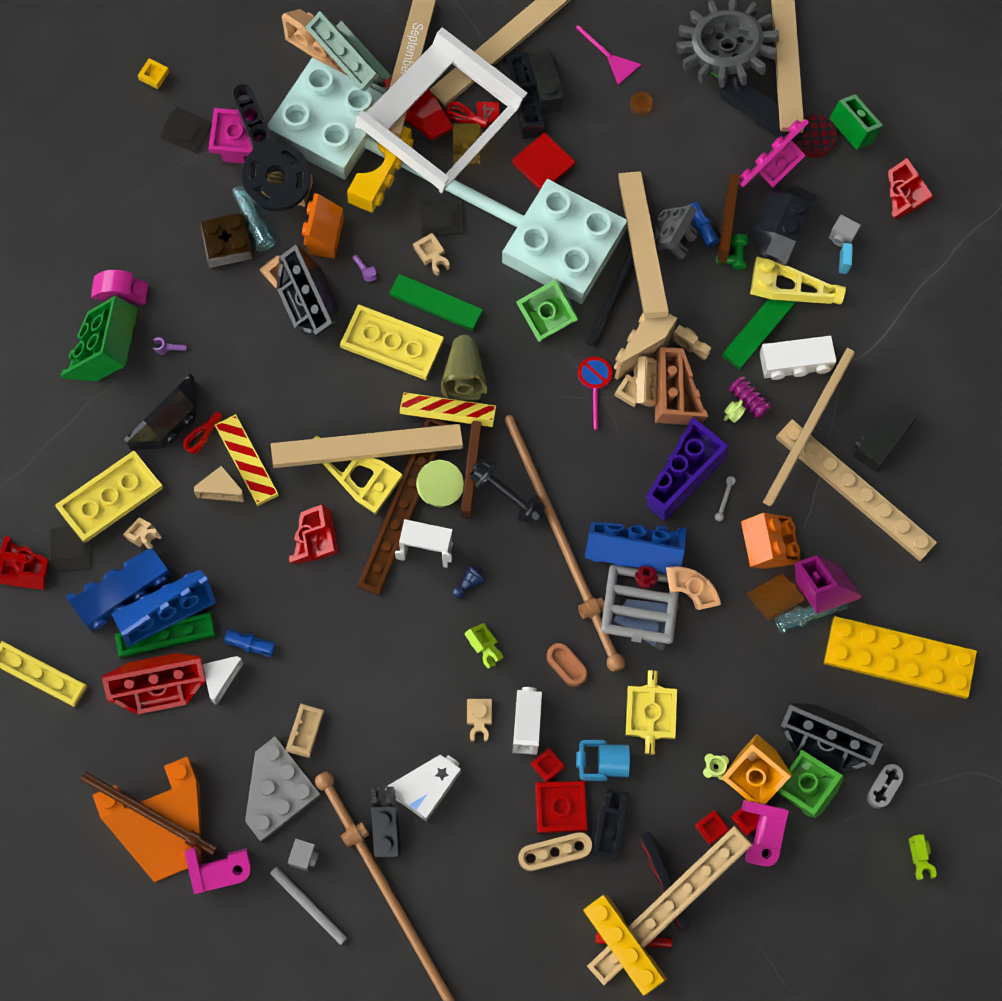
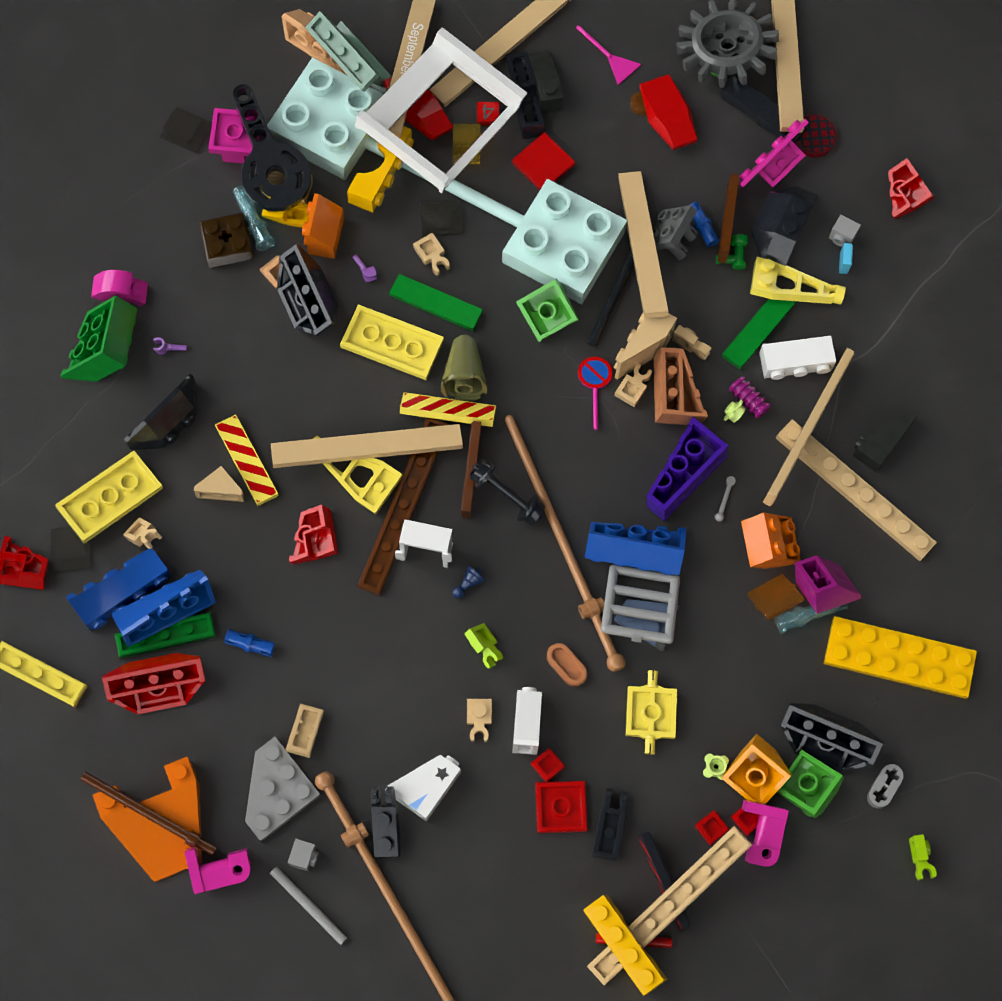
(153, 73): yellow plate -> none
(207, 427): red piece -> none
(220, 675): white slope -> none
(294, 217): none -> yellow slope
(440, 483): yellowish green tile -> none
(471, 117): red piece -> none
(565, 846): tan plate -> none
(612, 760): dark azure piece -> none
(646, 581): dark red plate -> none
(647, 381): tan plate -> none
(668, 112): none -> red piece
(694, 585): light nougat tile -> none
(856, 122): green brick -> none

